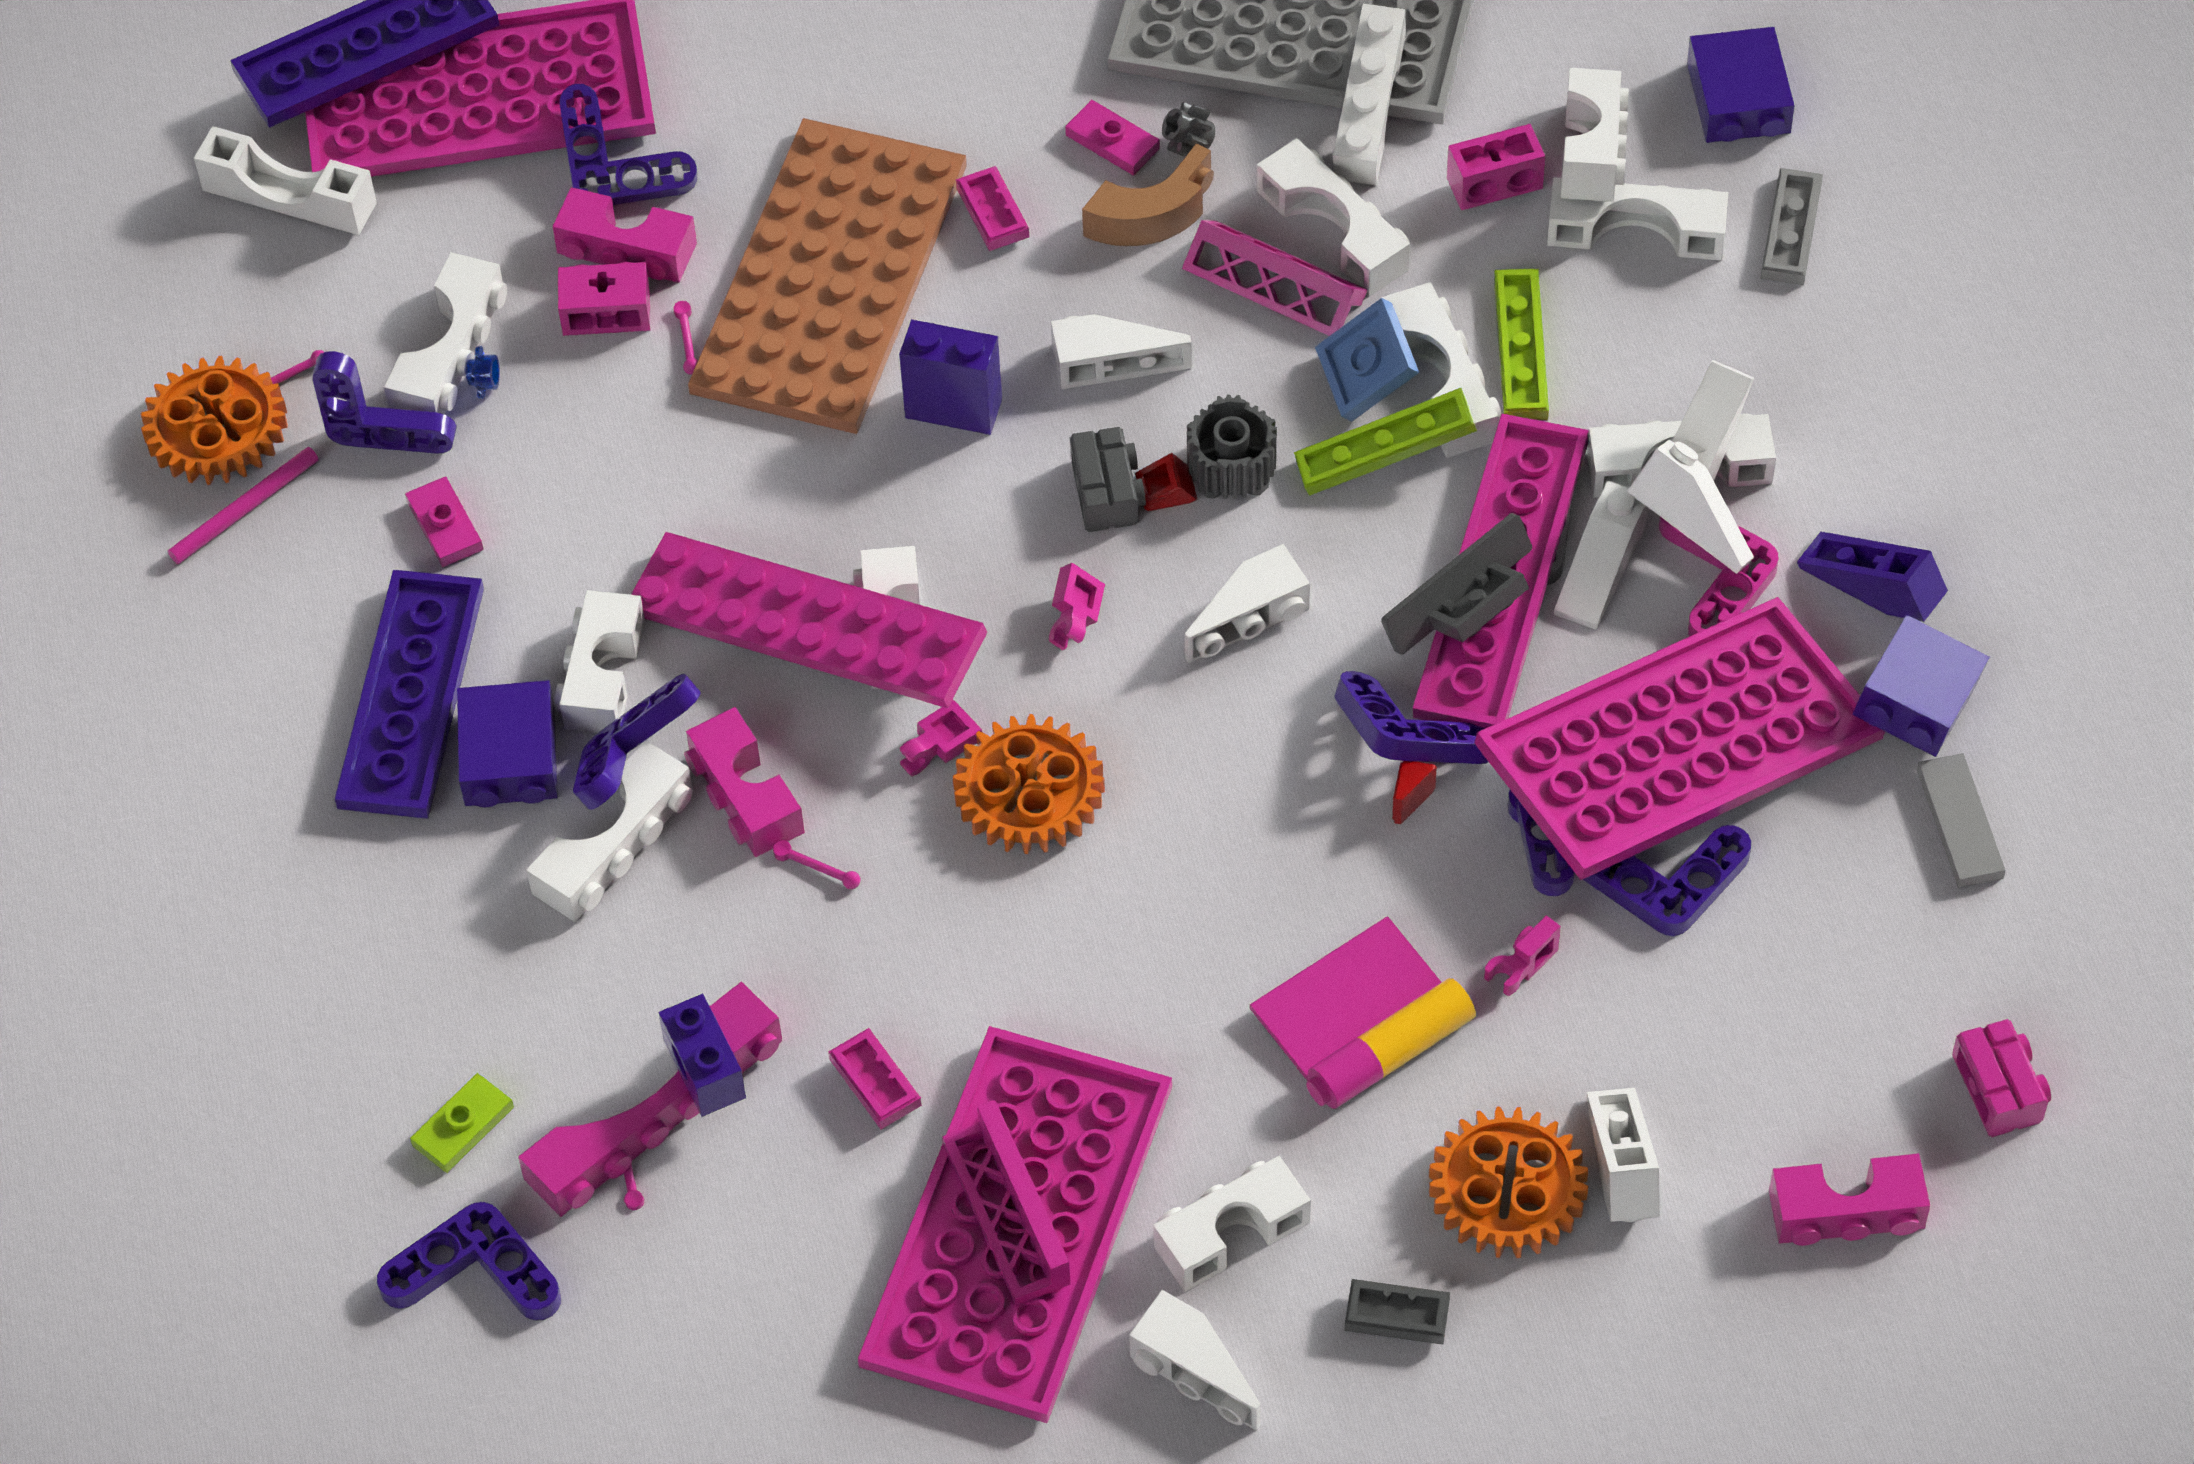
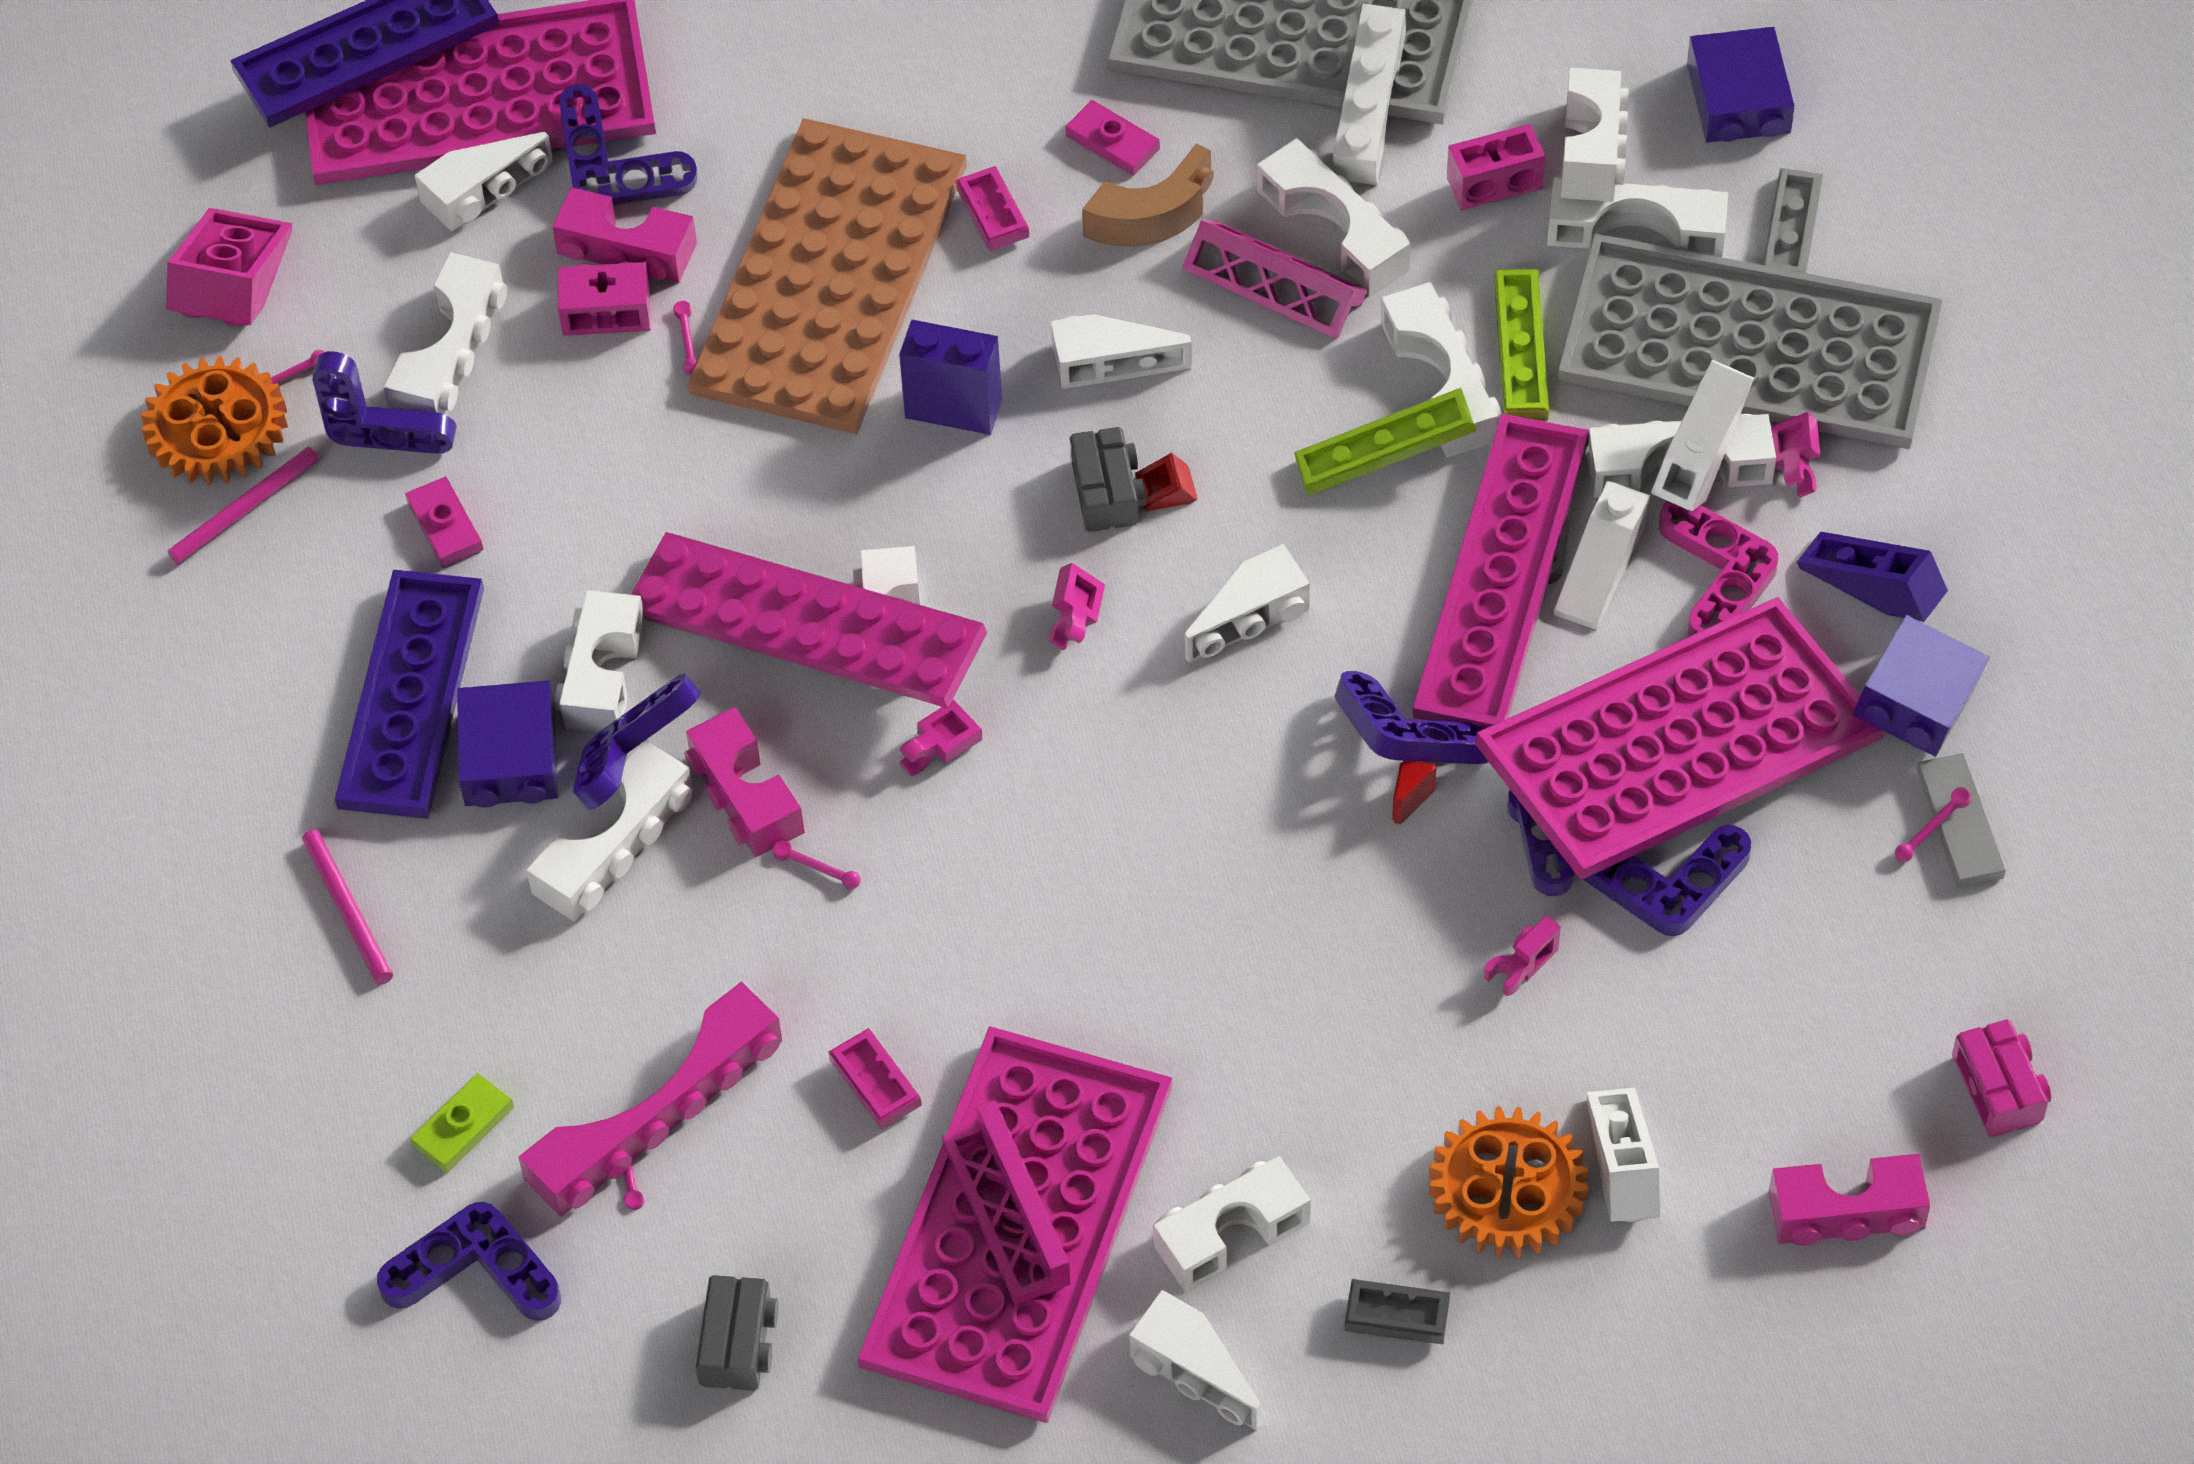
(226, 266): none -> dark pink slope
(239, 170): white arch -> none
(347, 907): none -> dark pink bar
(476, 177): none -> white slope
(483, 372): clear blue plate -> none
(702, 1055): dark purple brick -> none
(734, 1333): none -> dark grey brick
(1063, 800): orange gear -> none
(1187, 127): dark grey gear -> none
(1231, 449): dark grey brick -> none
(1361, 1013): dark pink door -> none
(1366, 359): medium blue plate -> none
(1465, 590): dark grey bracket -> none
(1688, 499): white slope -> none
(1795, 445): none -> dark pink plate
(1810, 341): none -> light grey plate
(1959, 799): none -> dark pink hinge

